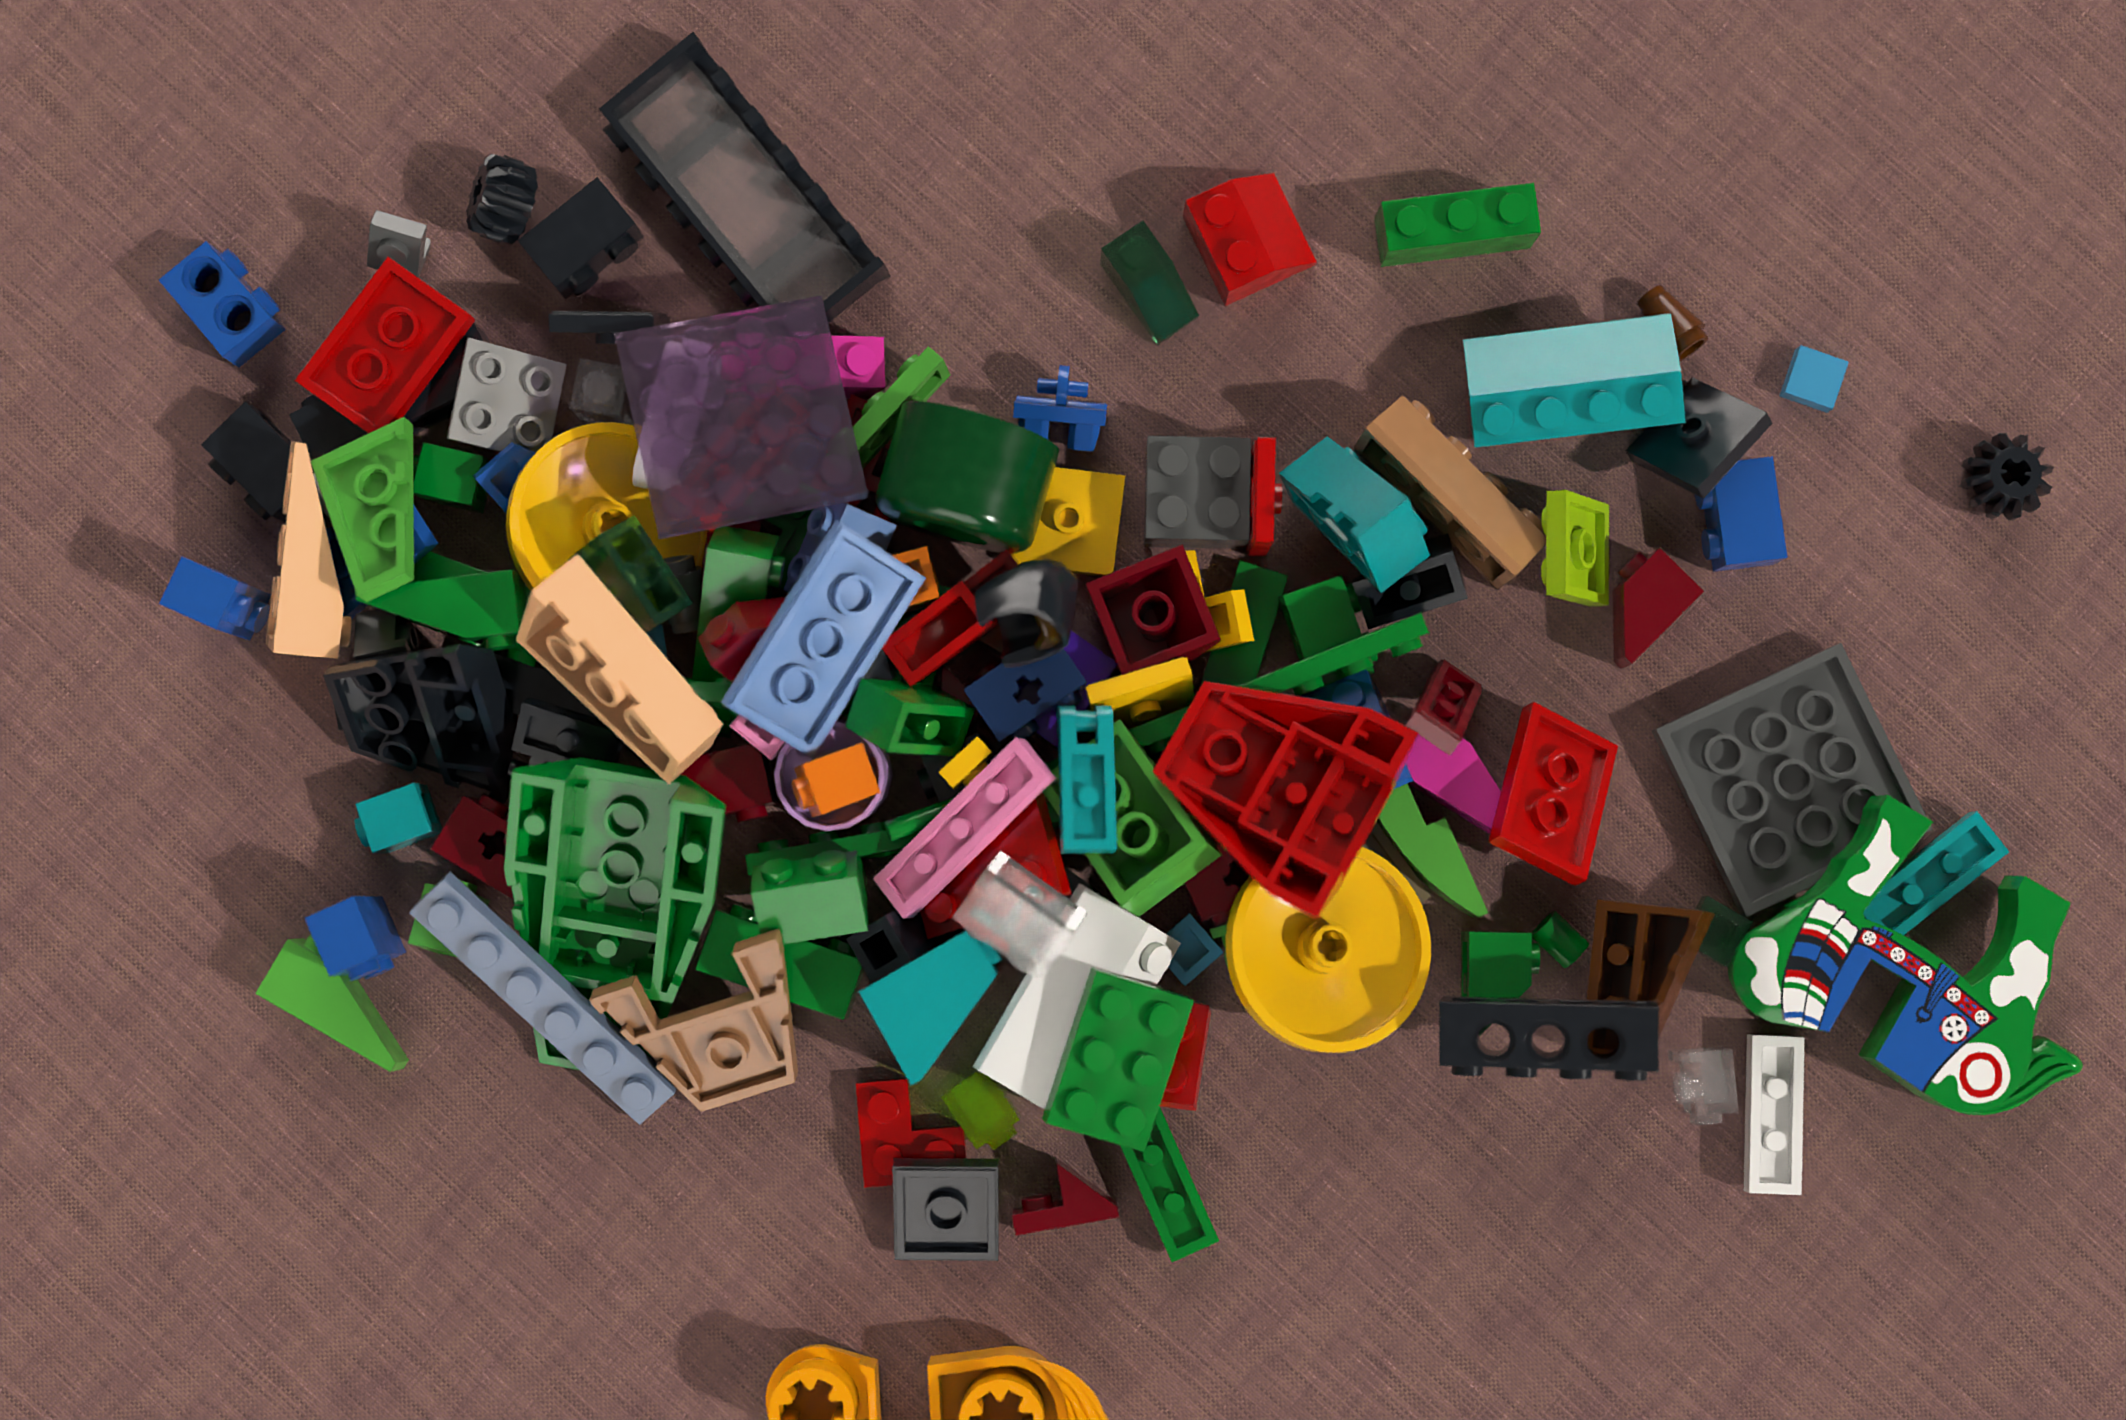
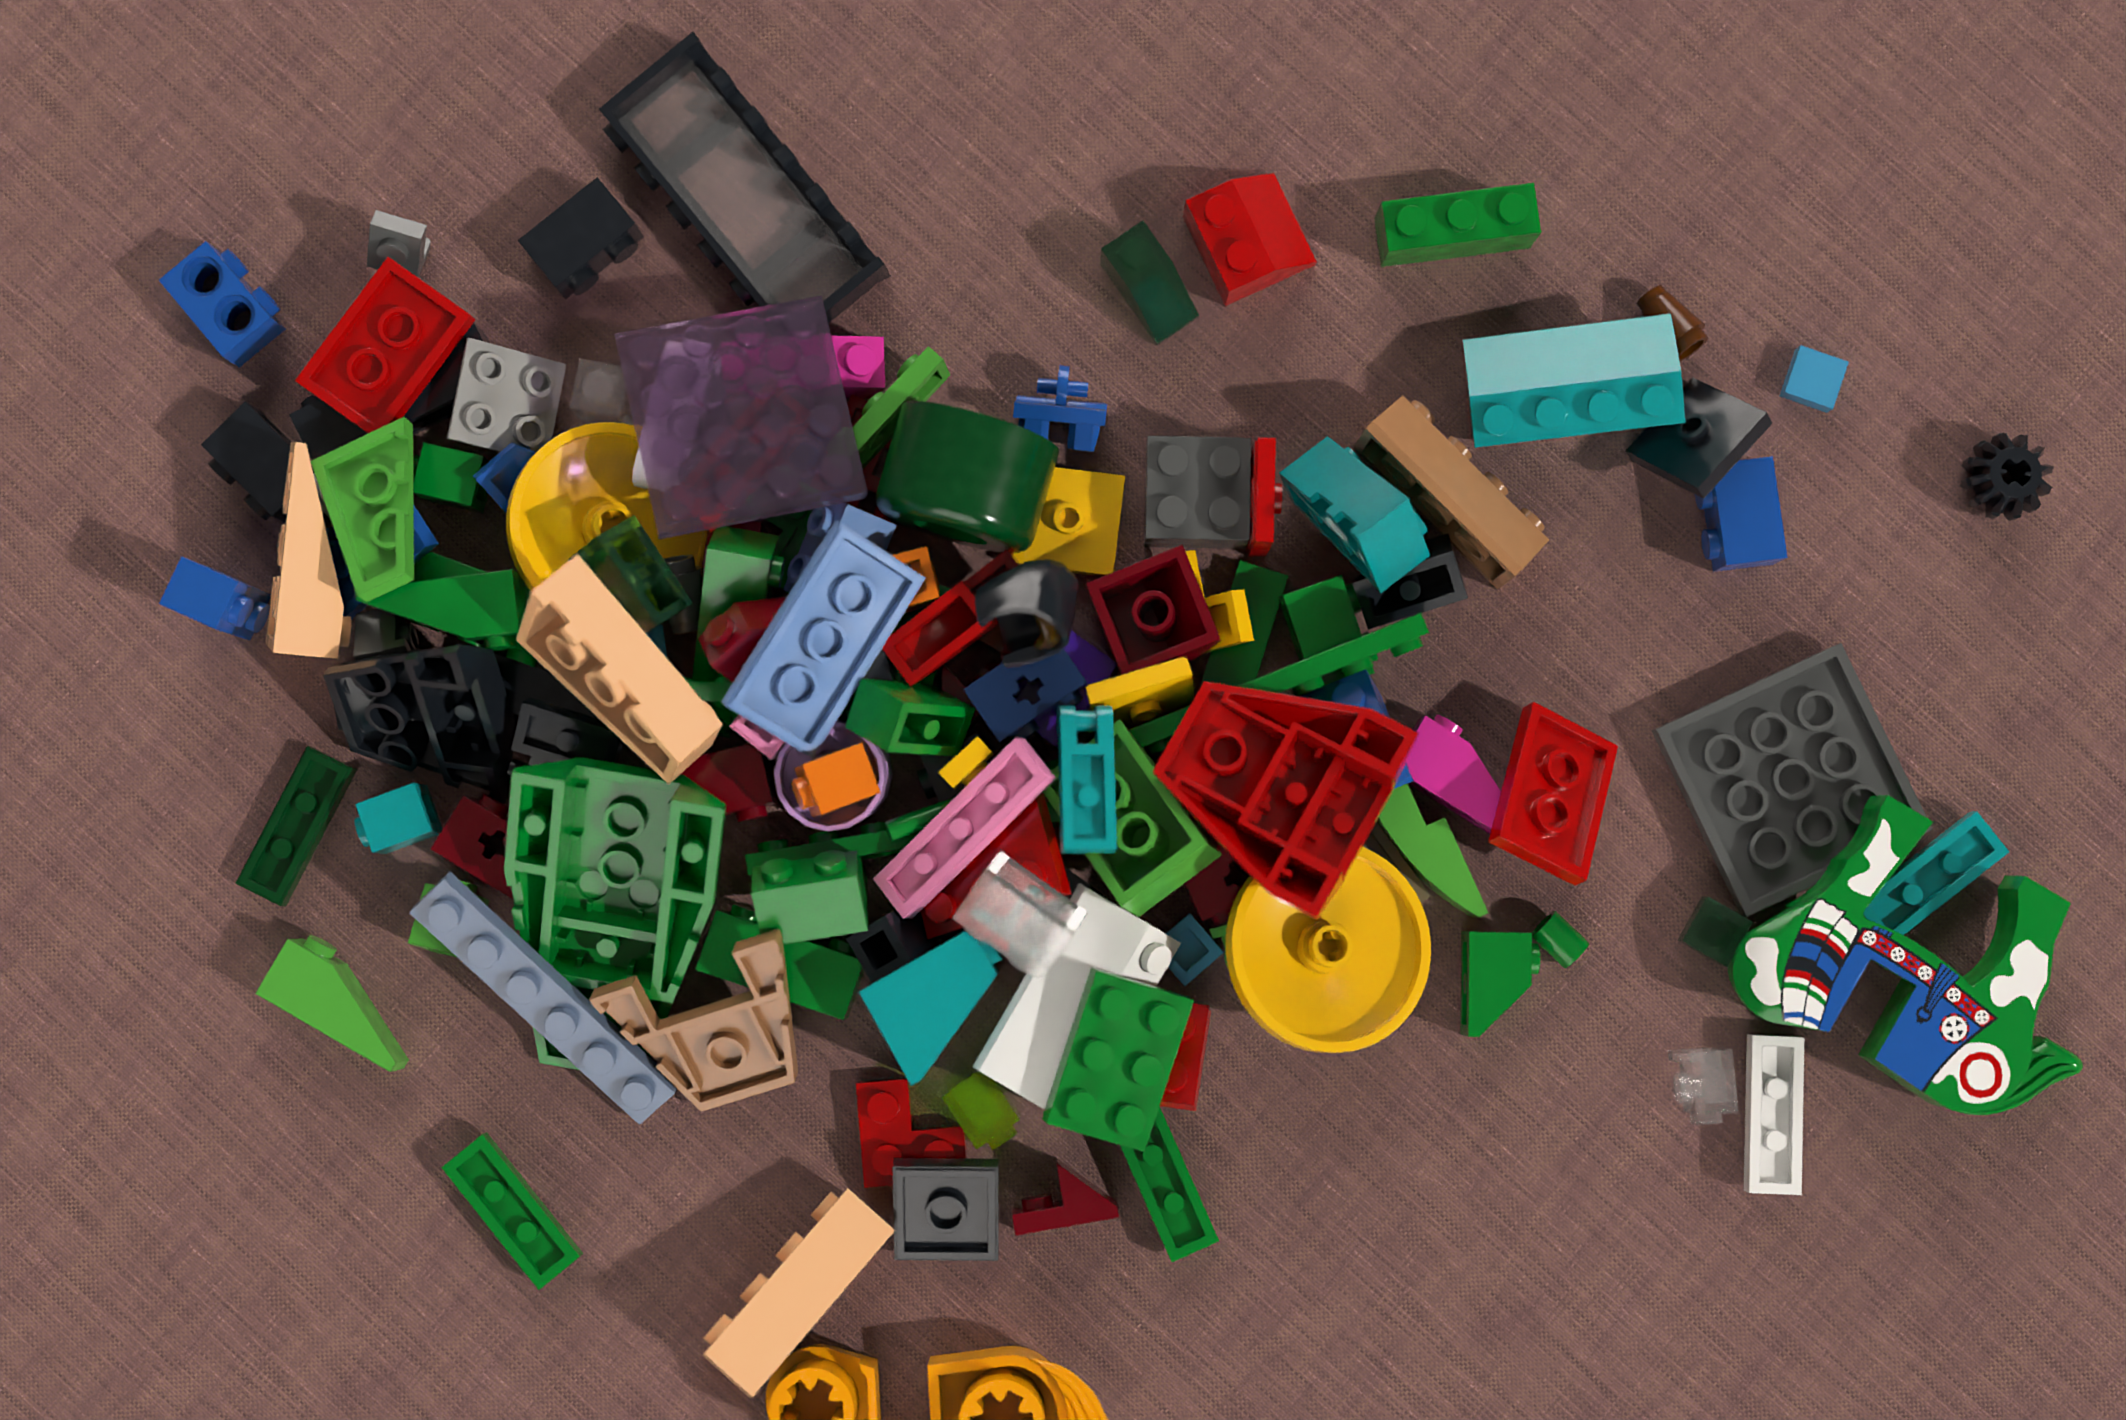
(296, 826): none -> dark green tile
(356, 937): blue brick -> none
(501, 198): black gear -> none
(512, 1210): none -> green plate
(603, 324): black plate -> none
(797, 1293): none -> light nougat wedge
(1445, 706): dark red tile -> none
(1576, 548): lime plate -> none
(1632, 1021): black brick -> none
(1641, 956): reddish brown wedge -> none
(1648, 603): dark red slope -> none

